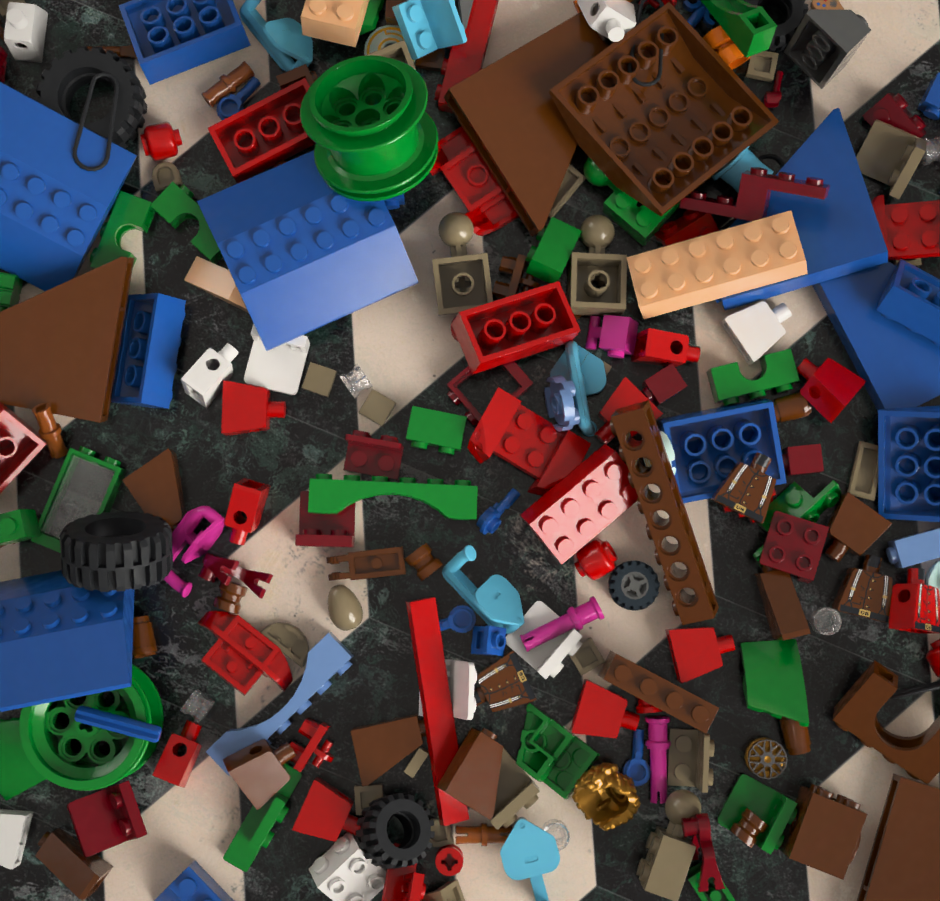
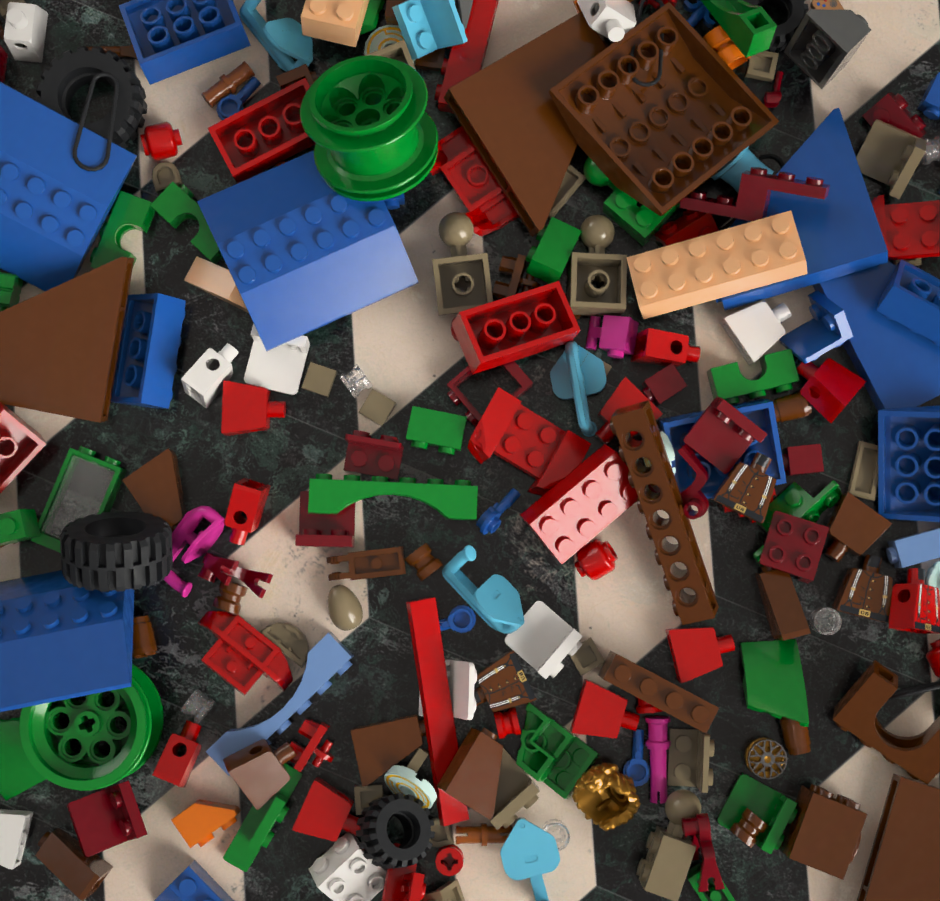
(50, 430): dark orange pin -> none
(118, 724): blue axle -> none
(202, 819): none -> orange slope
(403, 780): none -> light aqua tile
(488, 640): blue bracket -> none
(507, 723): none -> red wheel
(560, 402): medium blue plate -> none
(574, 618): dark pink pin -> none
(637, 592): black wheel -> none
(692, 494): none -> dark red piece
(722, 434): none -> dark red bracket
(822, 333): none -> blue bracket

